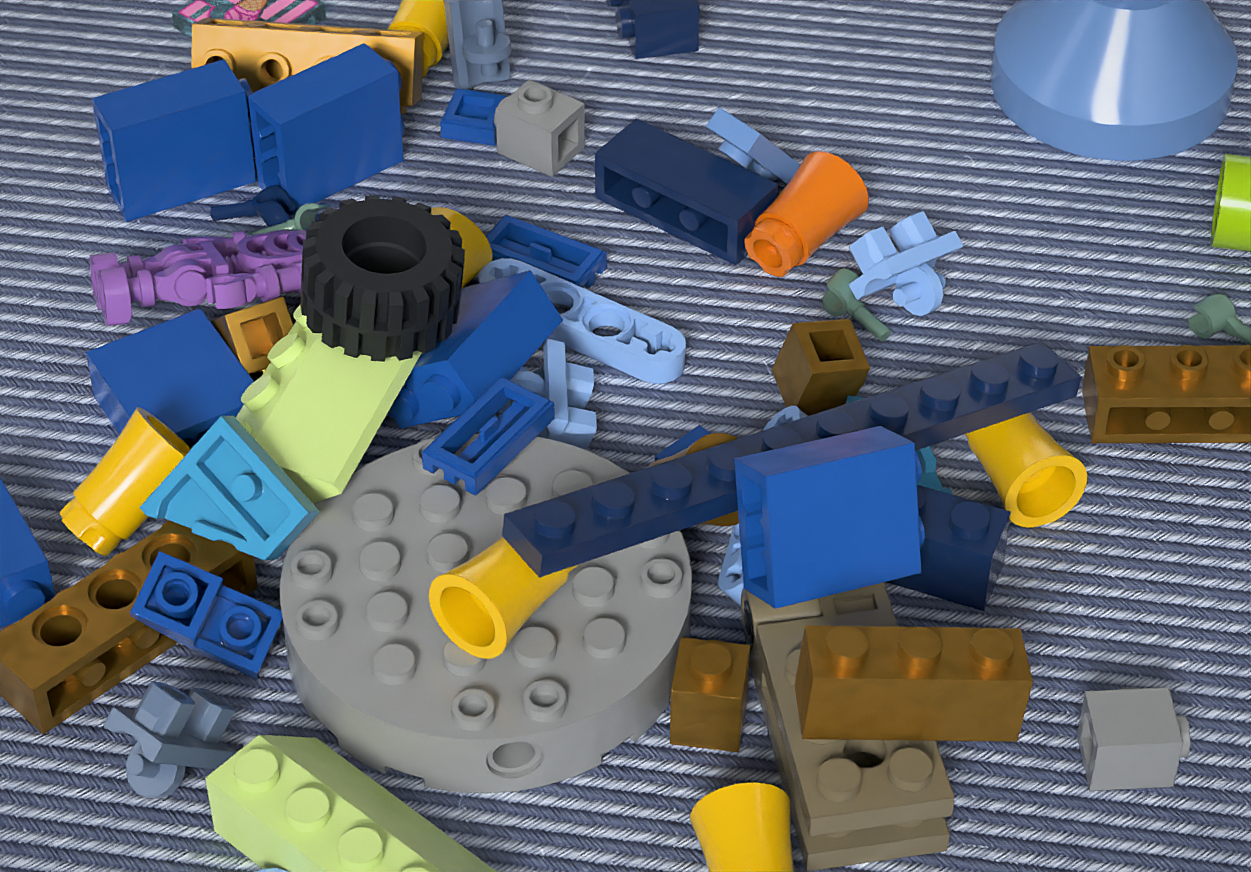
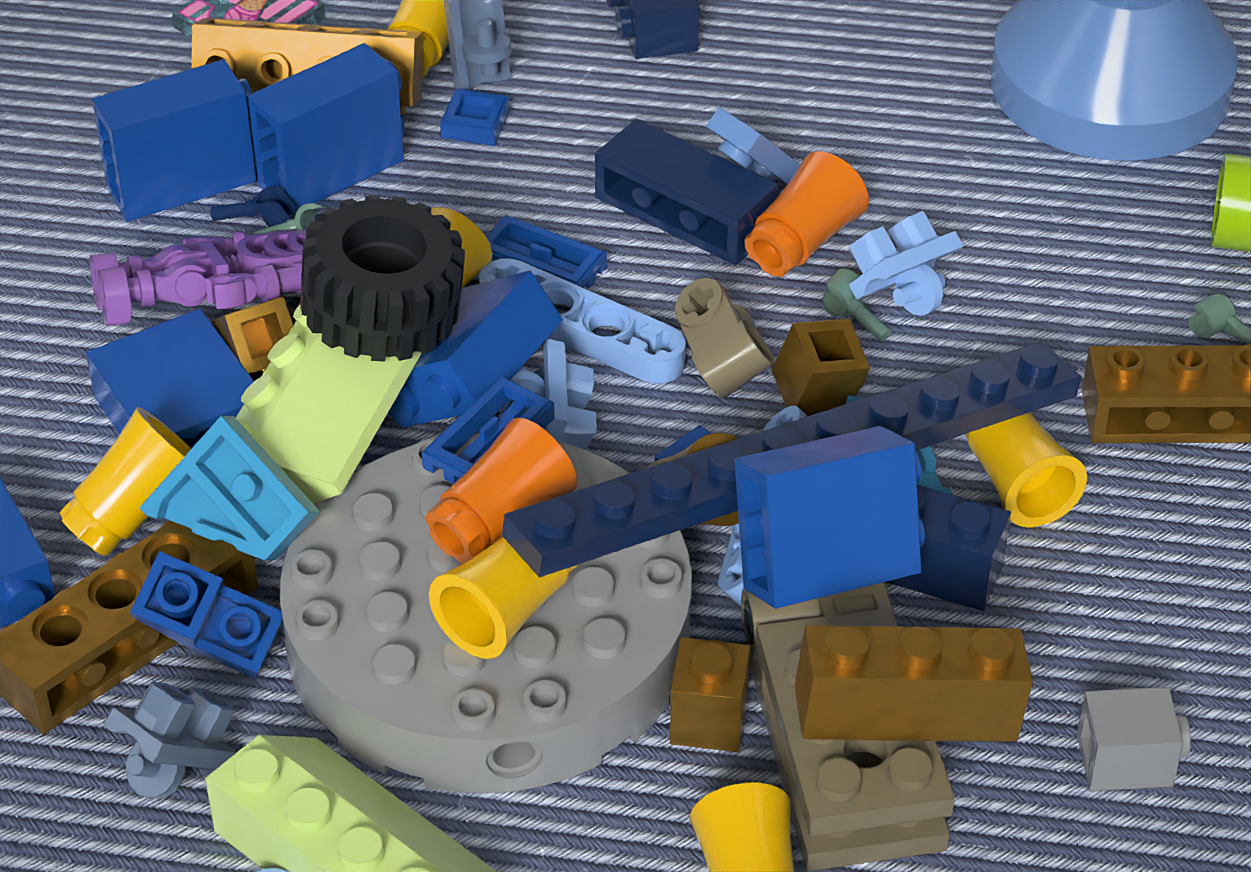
(515, 472): none -> orange plant
(540, 127): light grey brick -> none
(721, 337): none -> dark tan piece

